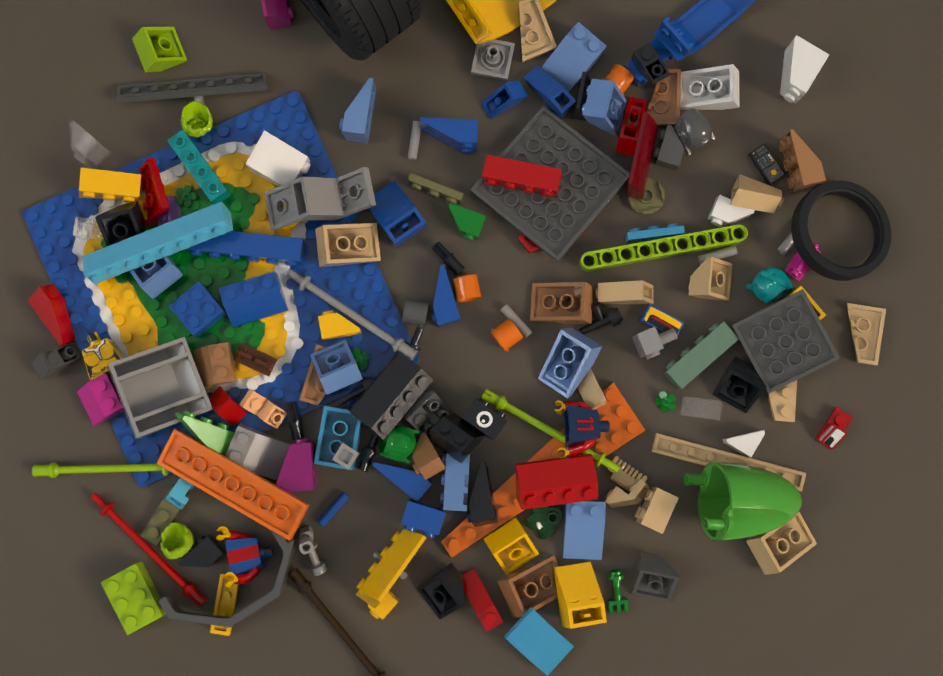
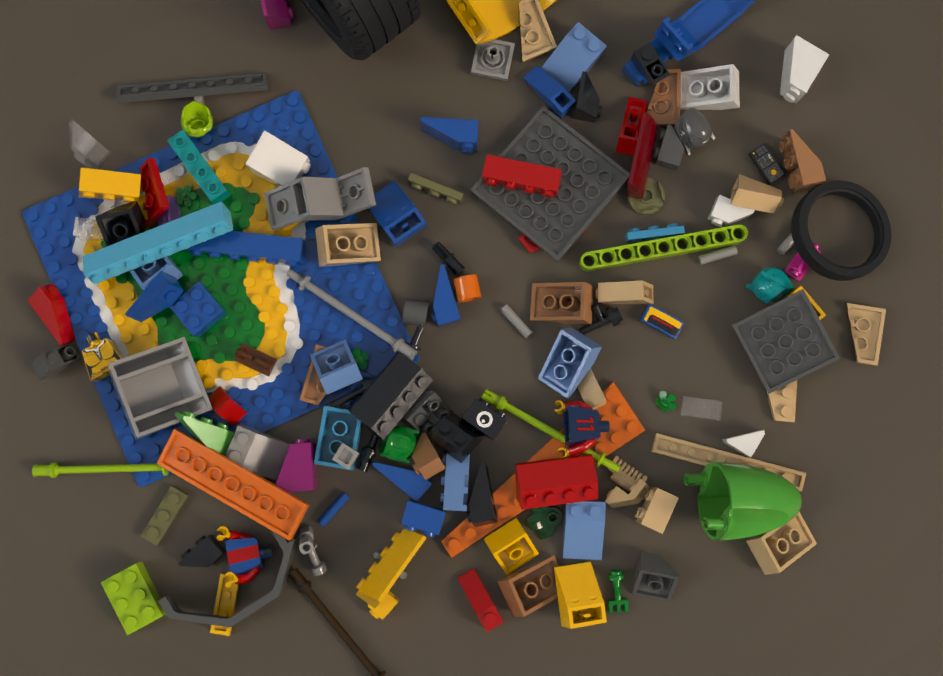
(100, 399): dark pink slope -> none
(156, 297): none -> blue slope
(158, 48): lime slope -> none
(176, 540): lime hair -> none
(178, 492): medium azure leg -> none
(187, 588): red bar -> none
(216, 364): medium nougat slope -> none
(253, 299): blue slope -> none
(263, 408): light nougat slope -> none
(294, 421): black axle -> none
(336, 326): yellow slope -> none
(358, 116): medium blue slope -> none
(414, 140): light grey piece -> none
(444, 591): black slope -> none
(467, 221): green slope -> none
(504, 98): blue slope -> none
(506, 334): orange piece -> none
(539, 641): dark azure slope -> none
(605, 106): medium blue slope -> none
(621, 77): orange piece -> none
(650, 342): light grey brick -> none
(701, 355): sand green brick -> none
(711, 280): tan slope -> none
(740, 385): black slope -> none
(834, 428): red slope -> none

